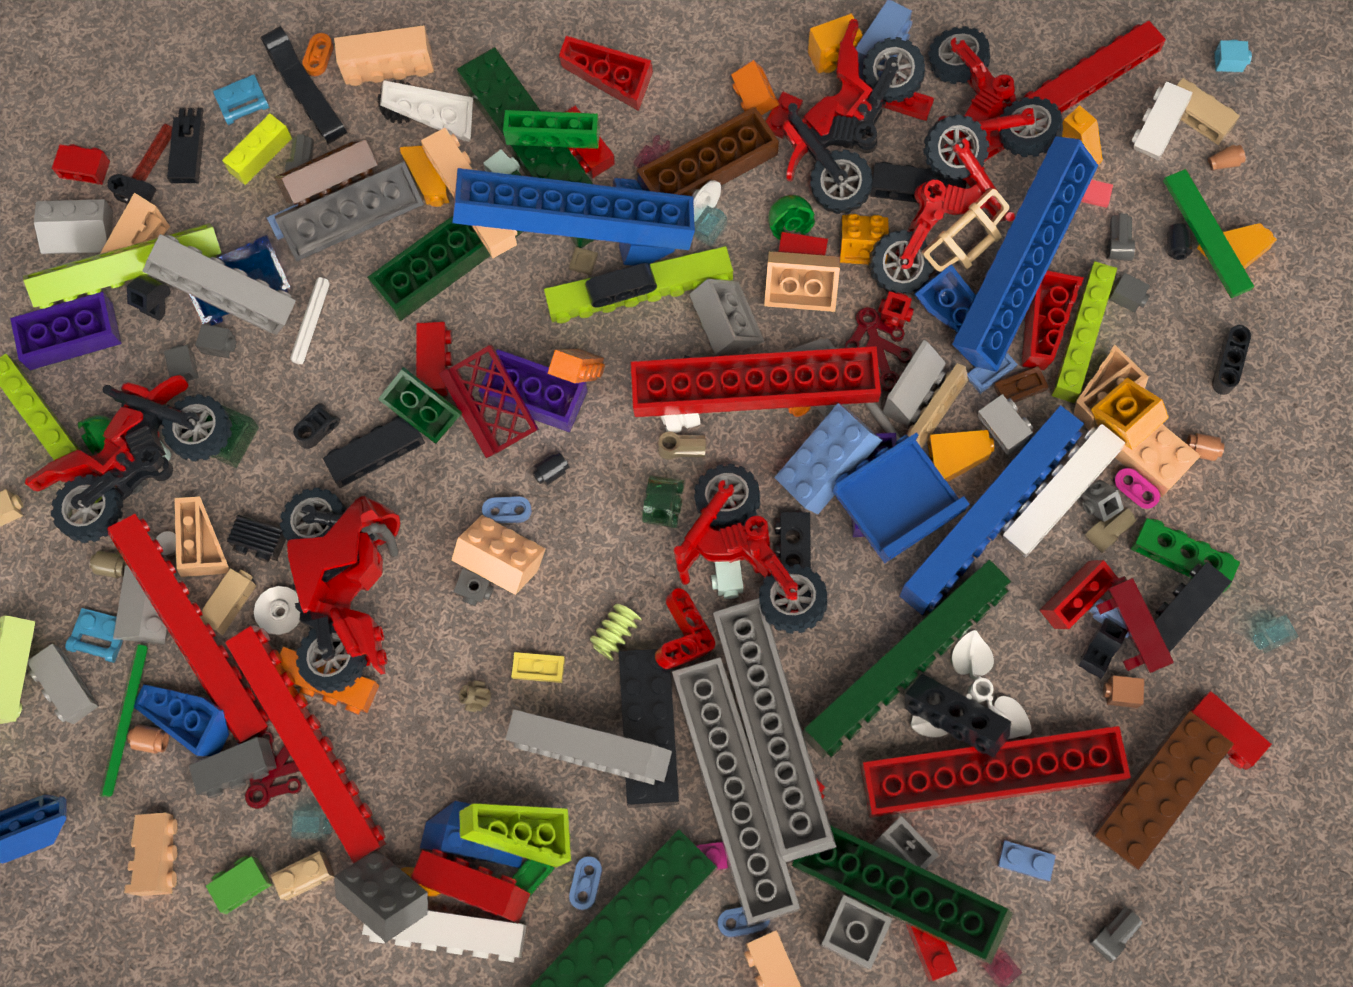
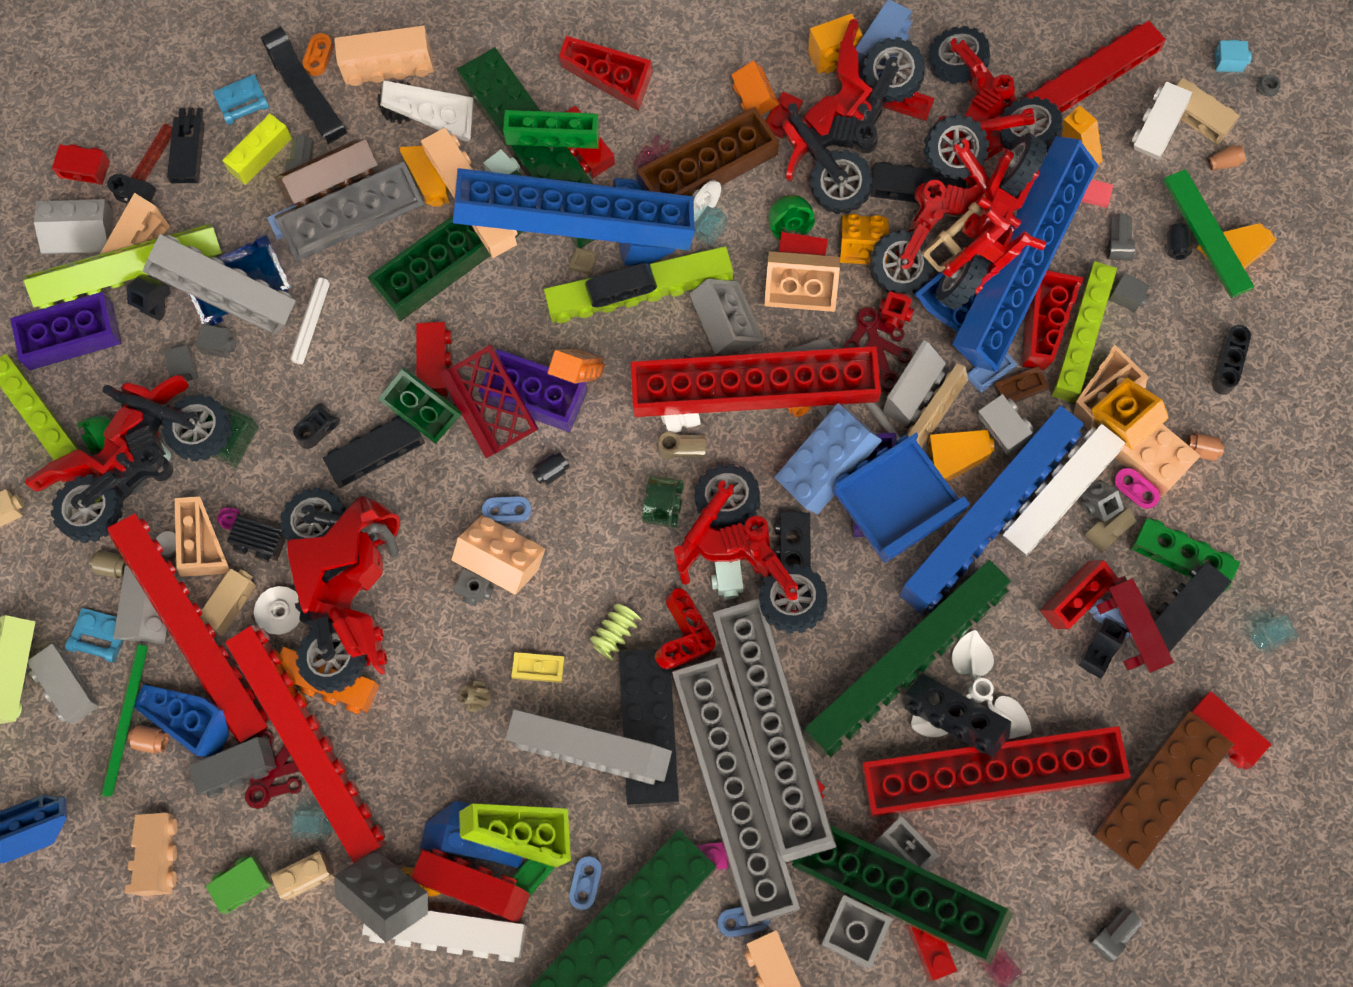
(224, 521): none -> magenta plate
(992, 227): none -> piece
(1026, 861): medium blue plate -> none
(1124, 691): nougat brick -> none
(1271, 80): none -> dark grey plate

